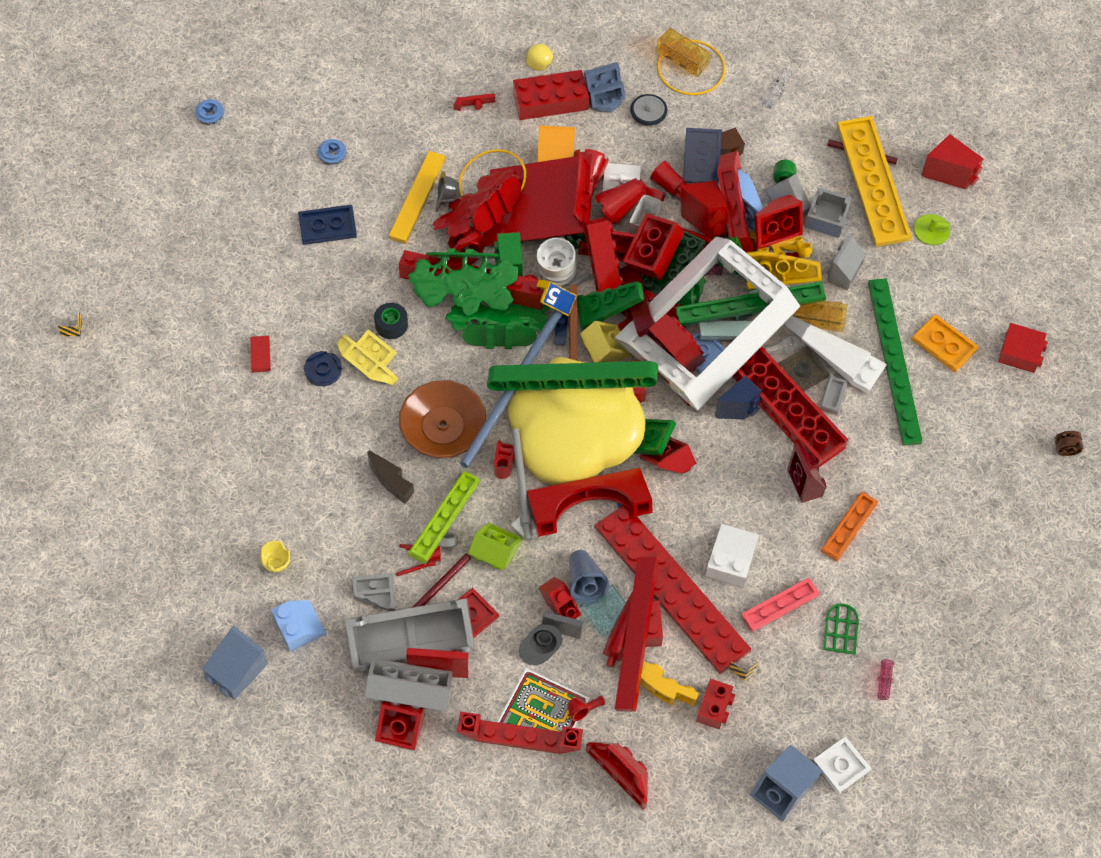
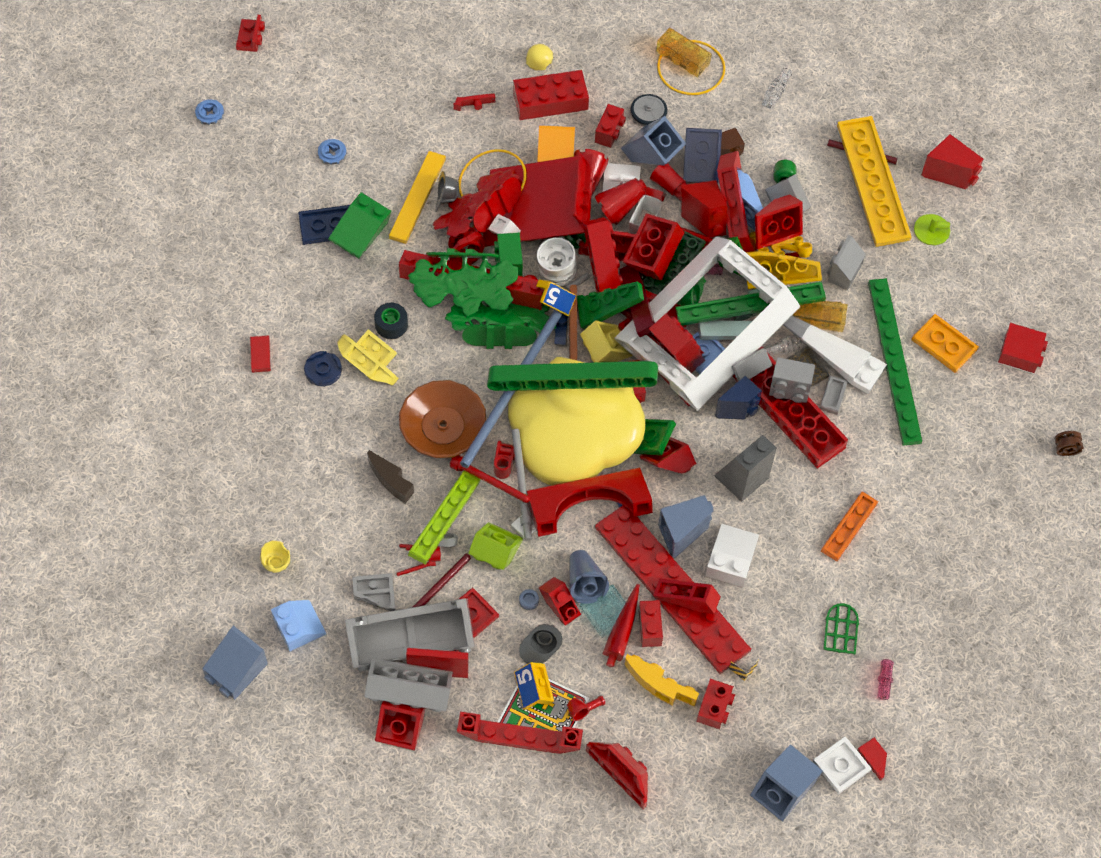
(72, 330): sticker -> none
(250, 34): none -> red bracket
(360, 225): none -> green slope
(455, 464): none -> red piece
(503, 225): none -> white panel
(529, 599): none -> sand blue tile
(533, 685): none -> panel
(566, 625): flat silver tile -> none
(605, 87): sand blue piece -> none
(609, 125): none -> red brick
(636, 634): red tile -> none
(654, 143): none -> sand blue slope
(684, 523): none -> sand blue slope
(689, 595): none -> red slope
(748, 468): none -> dark grey slope
(752, 364): none -> light grey tile
(780, 604): coral plate -> none
(791, 380): none -> light grey piece
(805, 475): dark red slope -> none
(828, 212): light grey container -> none
(874, 756): none -> red tile

